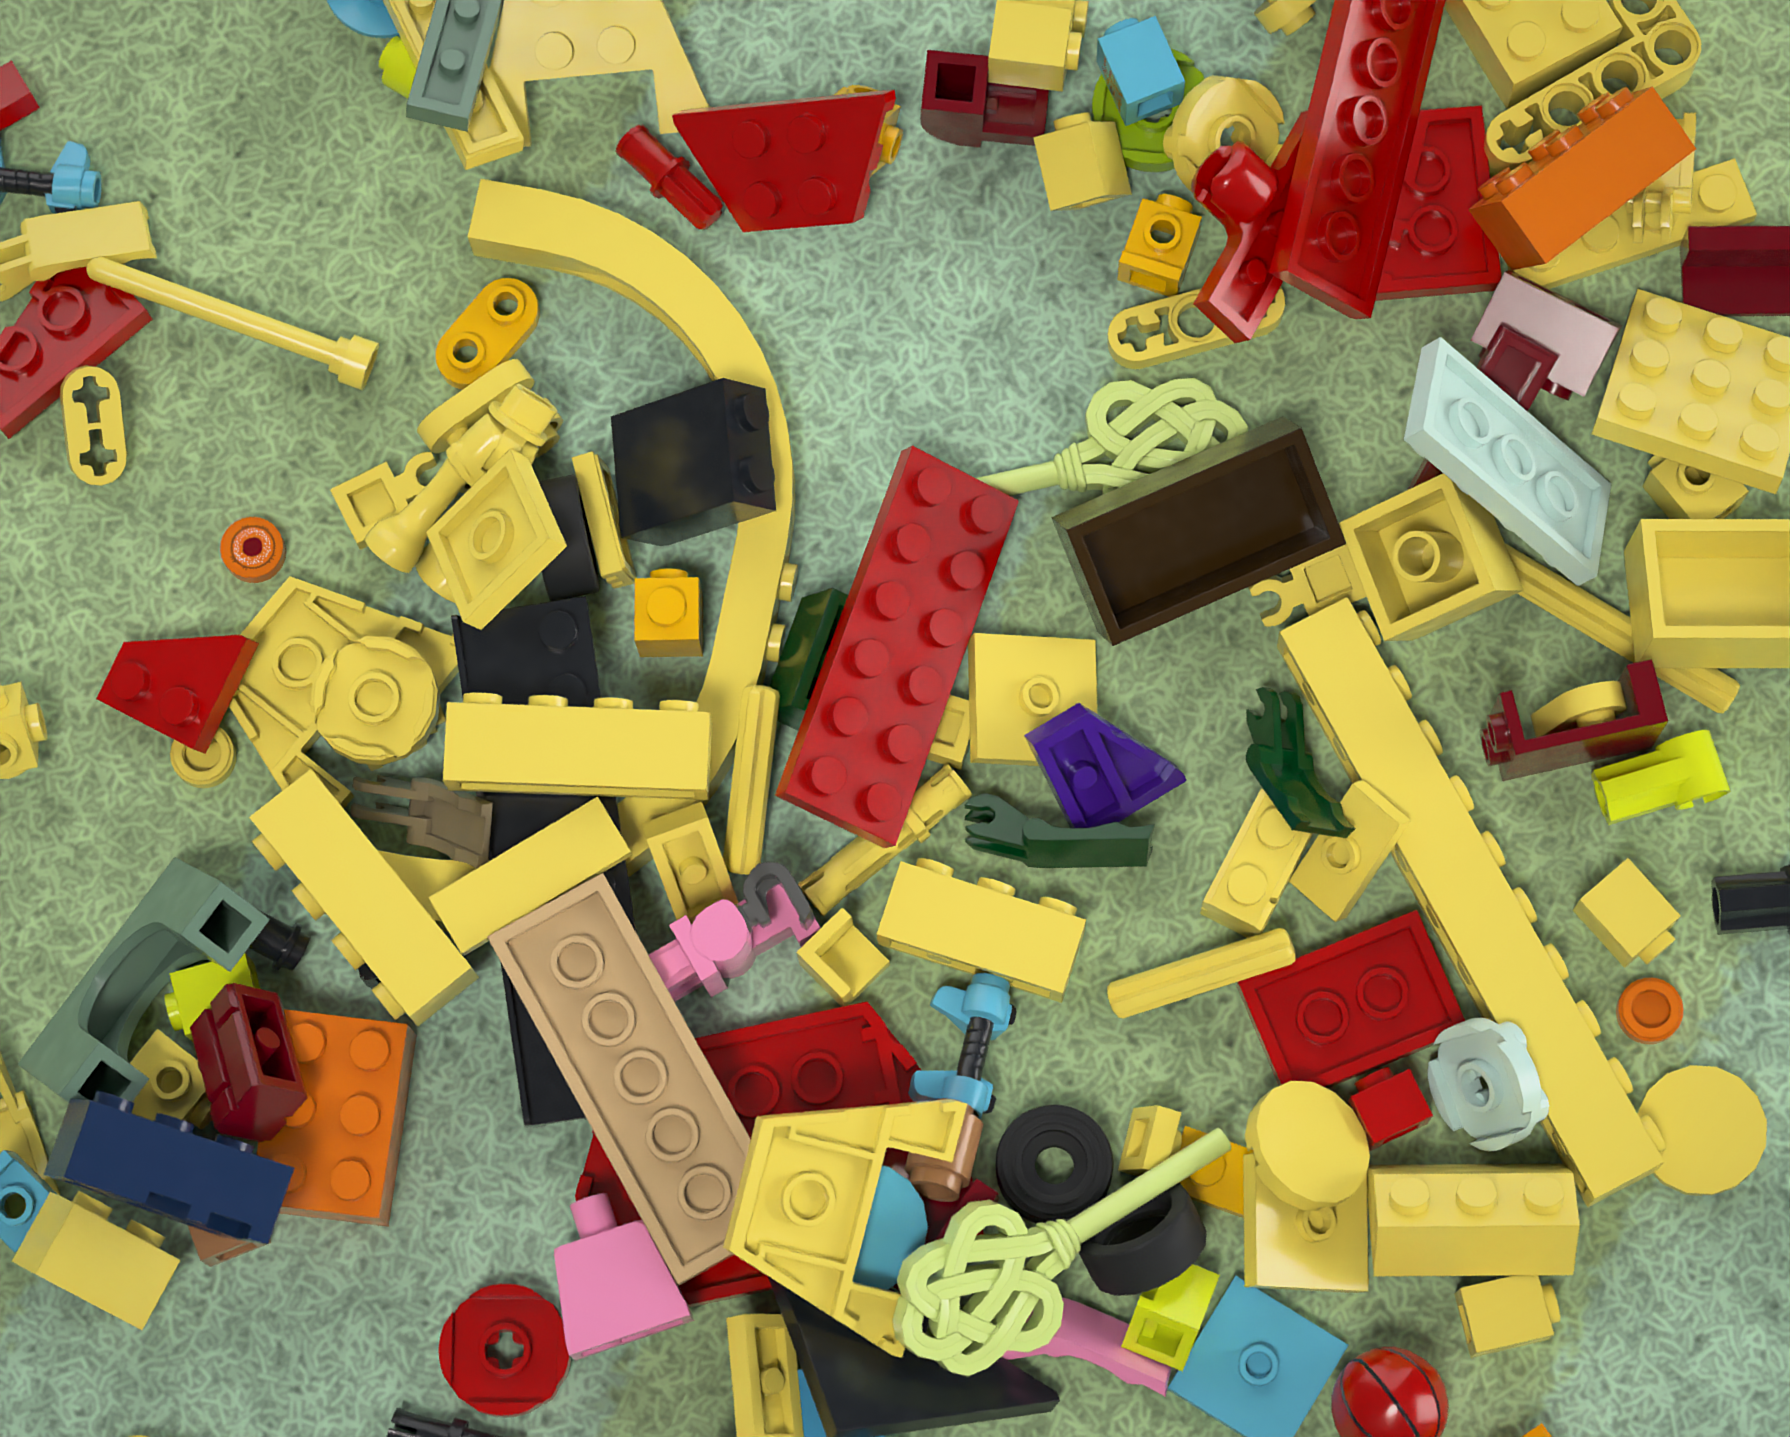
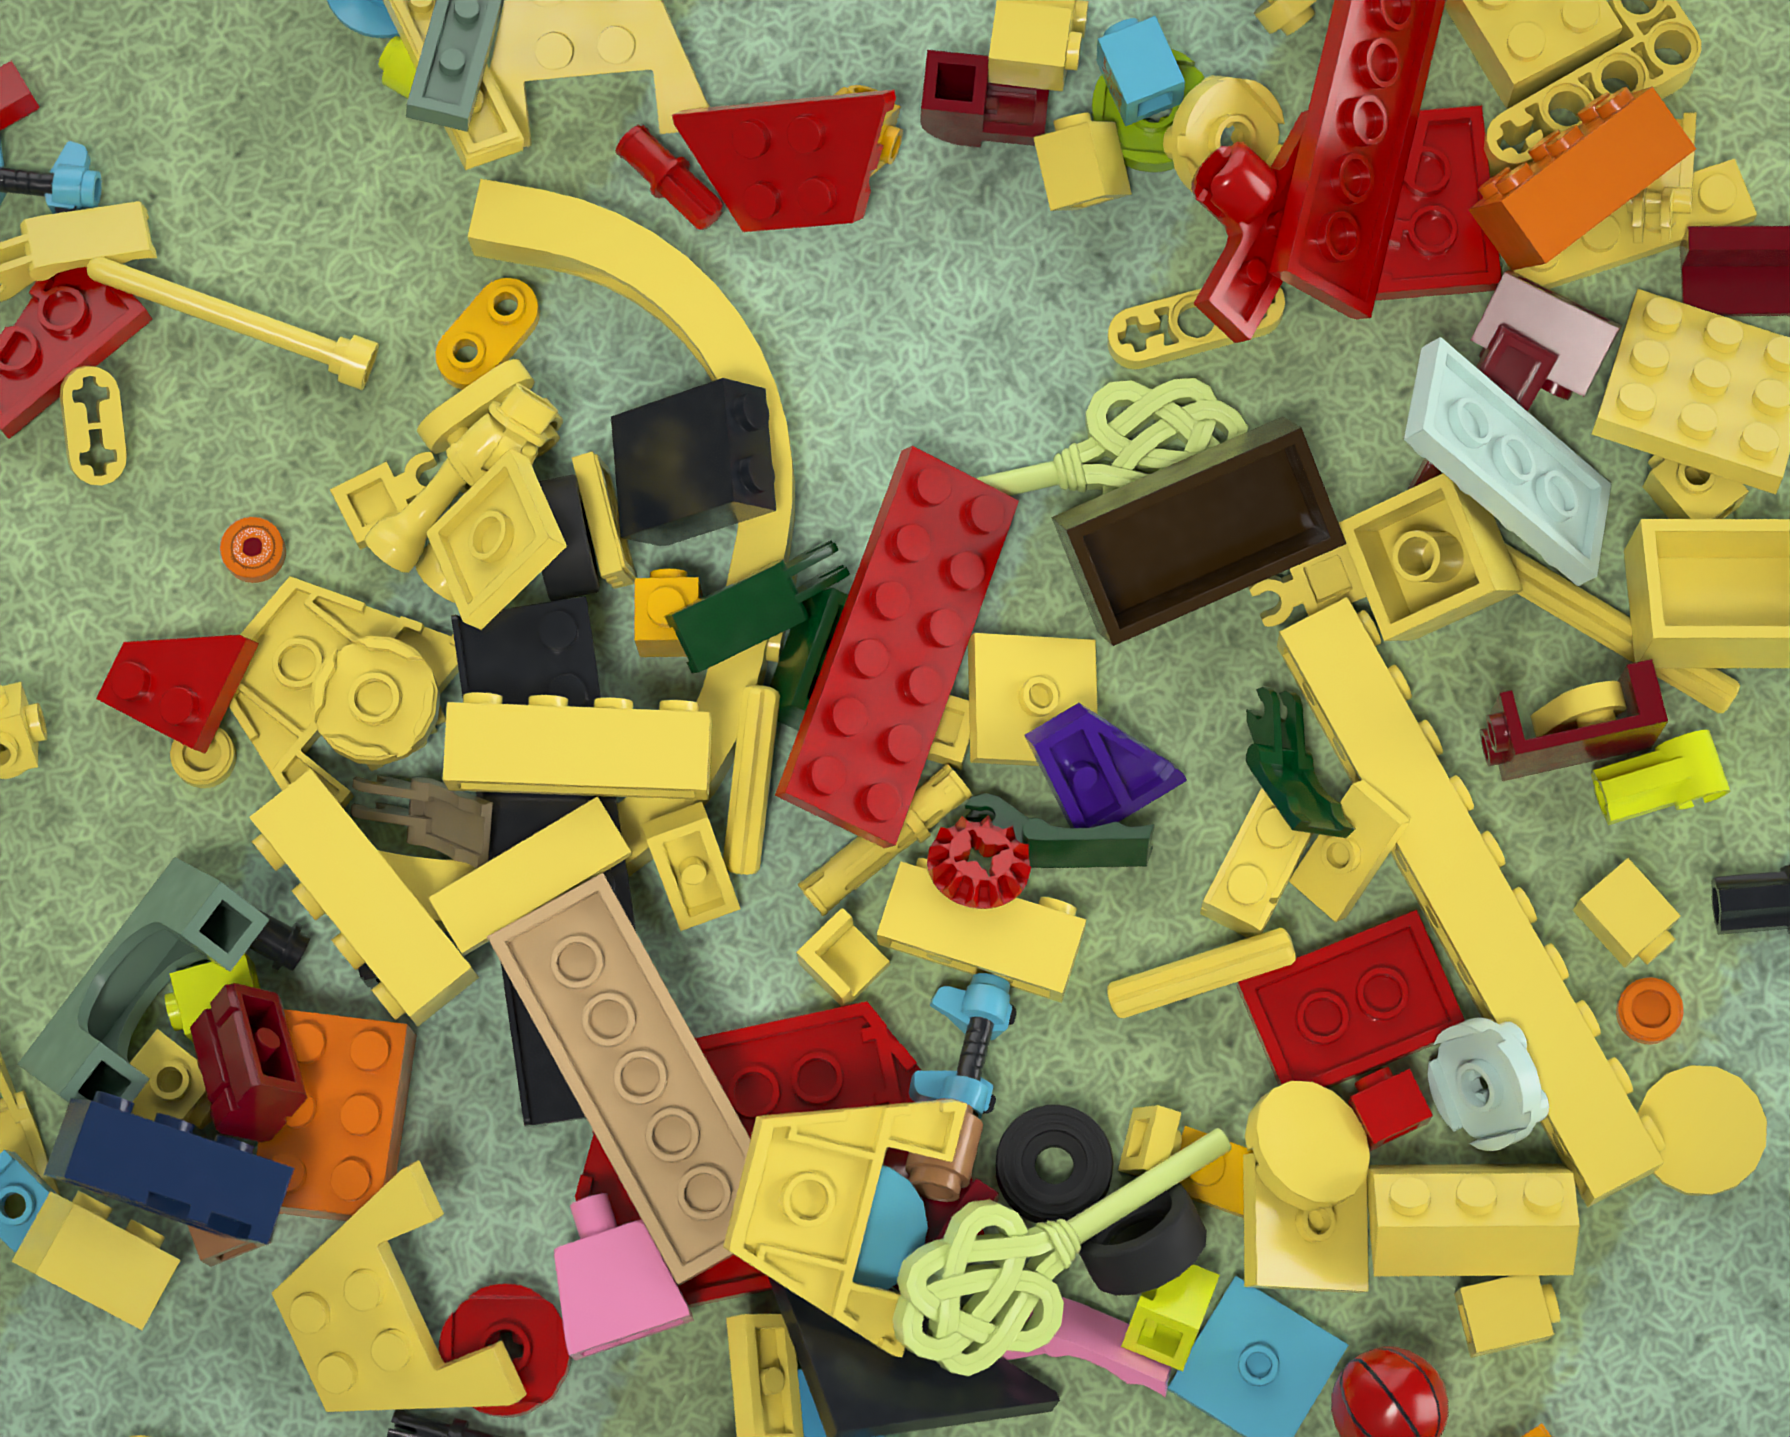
(363, 1325): none -> light yellow wing
(731, 935): bright pink hips -> none
(751, 609): none -> dark green arm
(966, 881): none -> red gear
(1155, 264): yellow brick -> none

